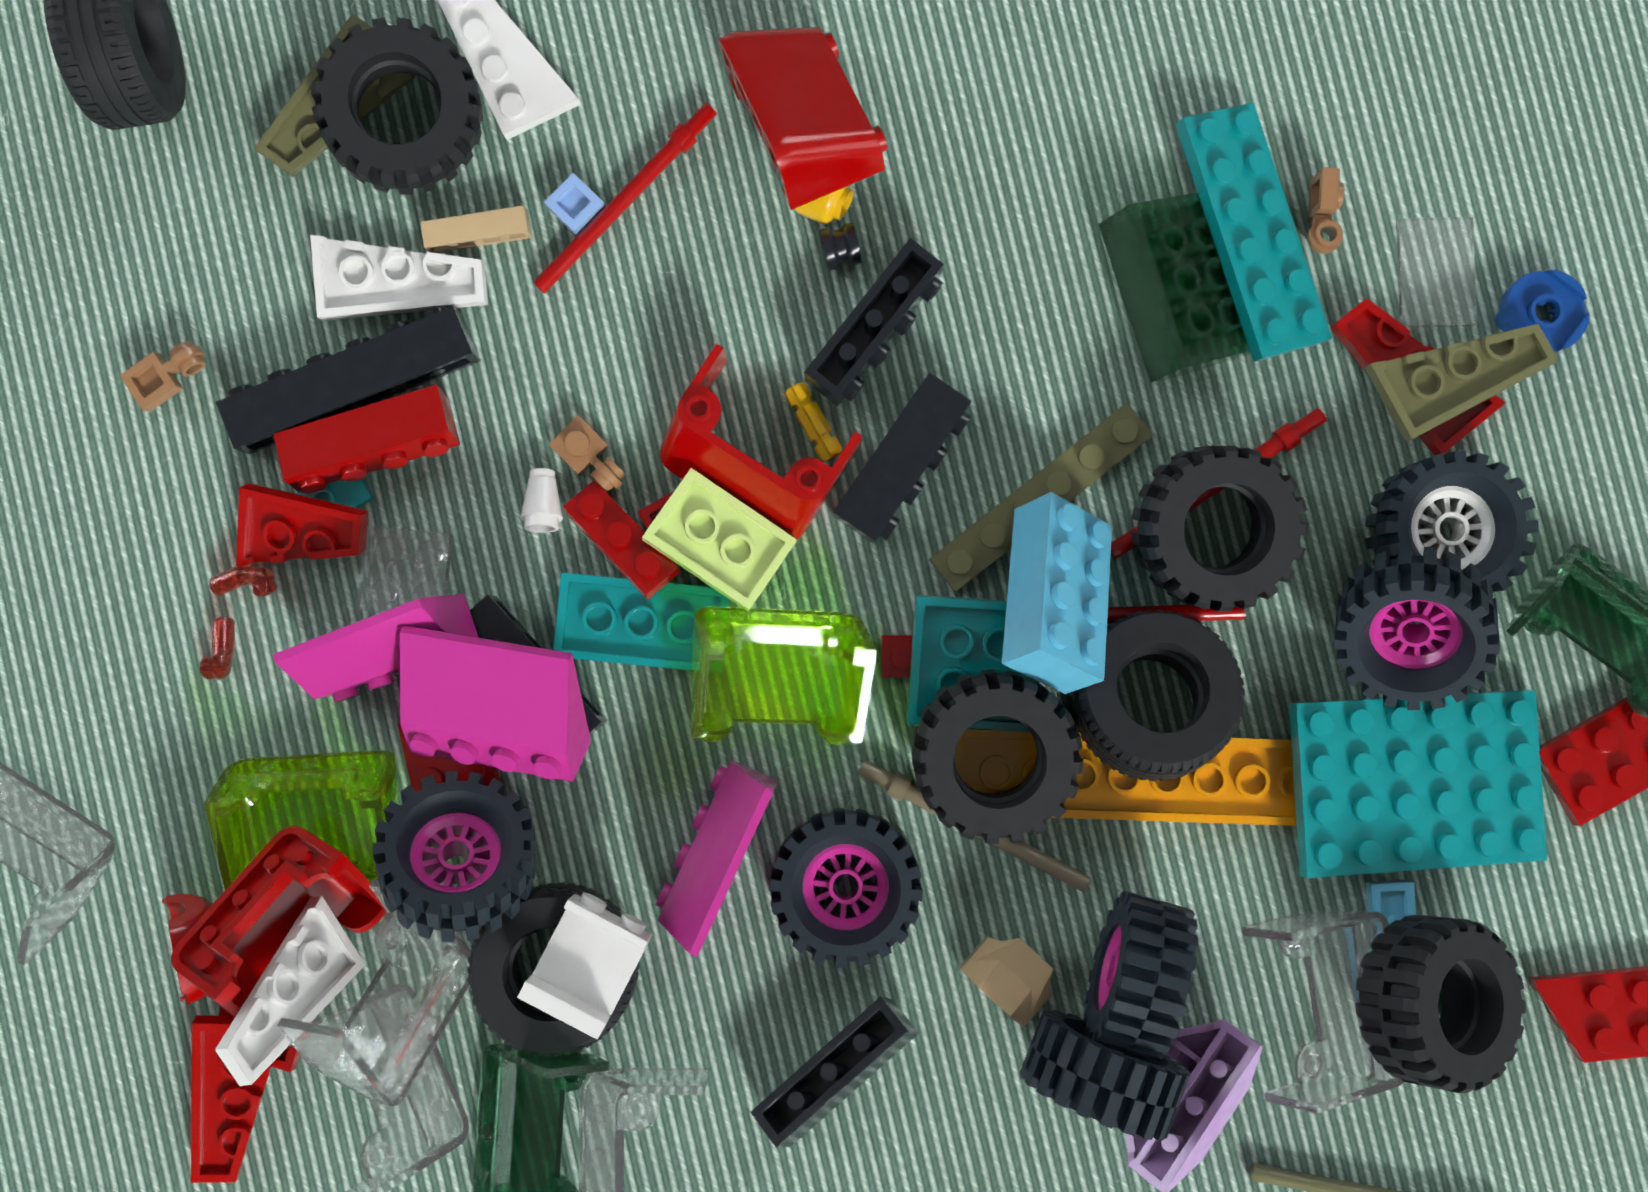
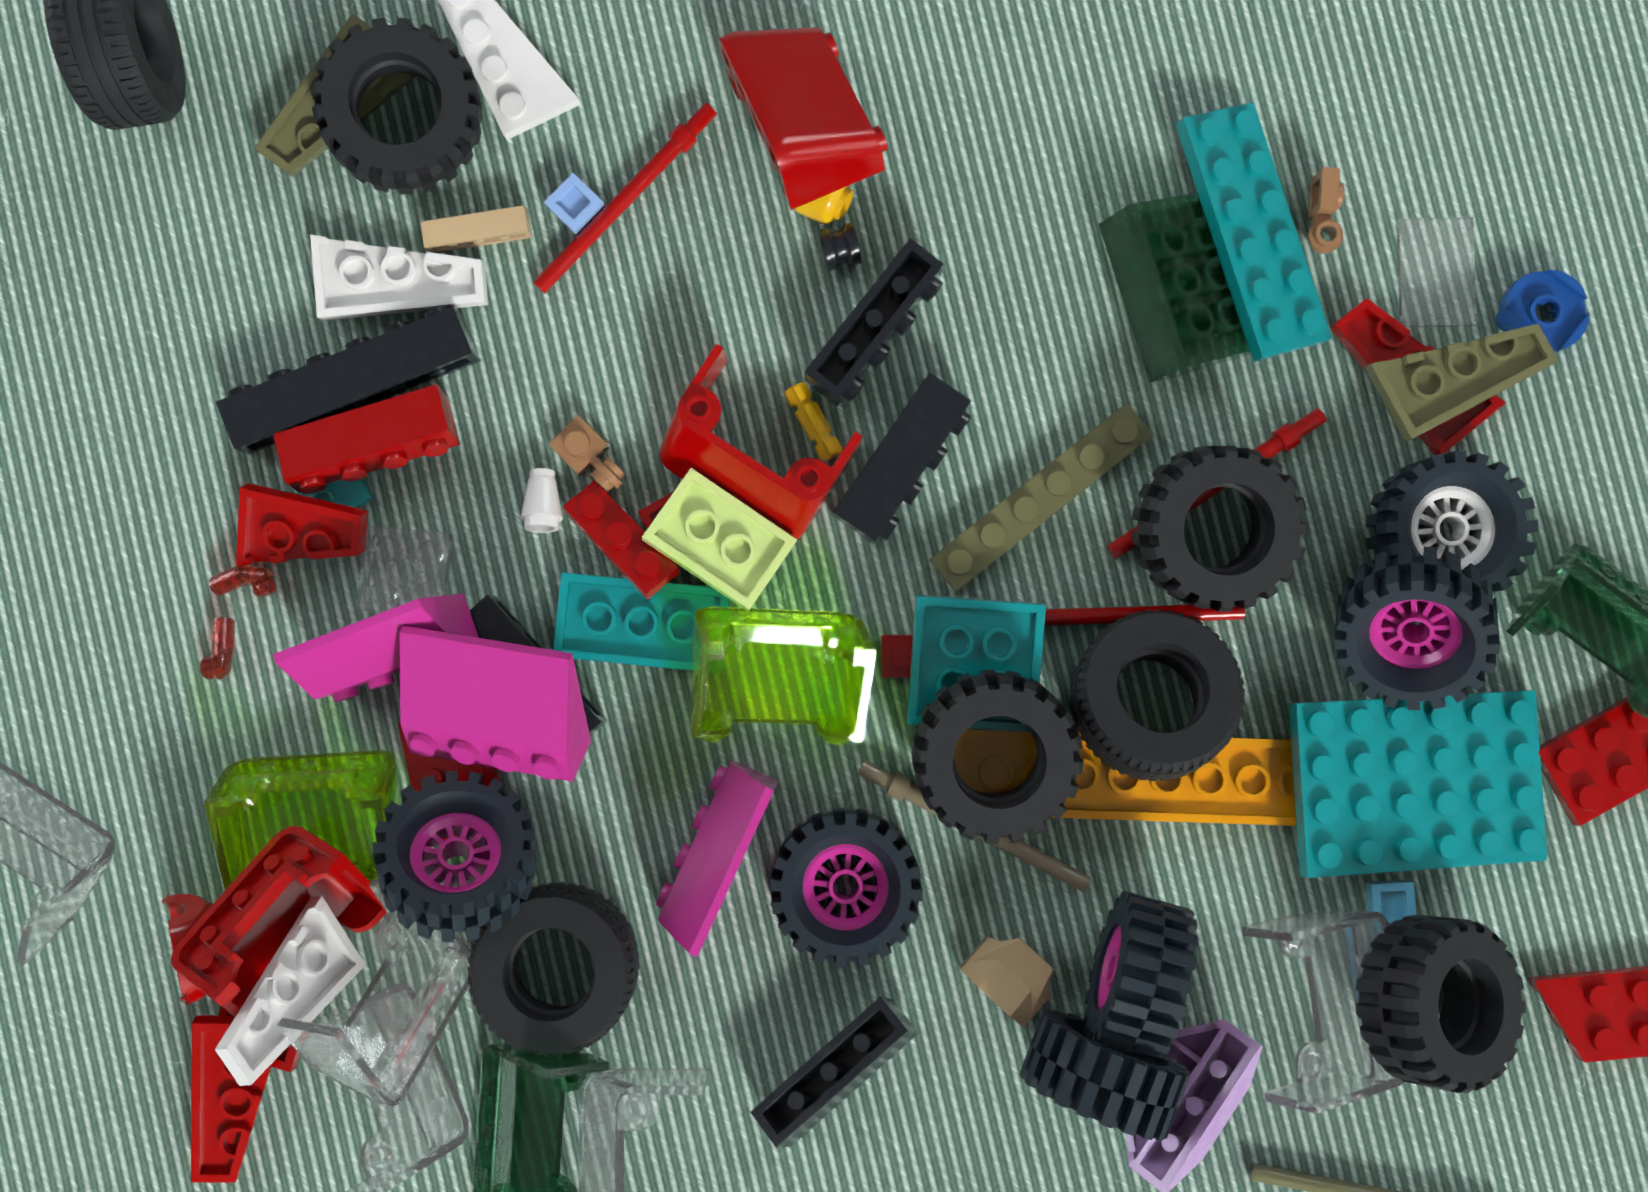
(154, 379): medium nougat plate -> none
(586, 964): white panel -> none
(1058, 594): medium azure brick -> none

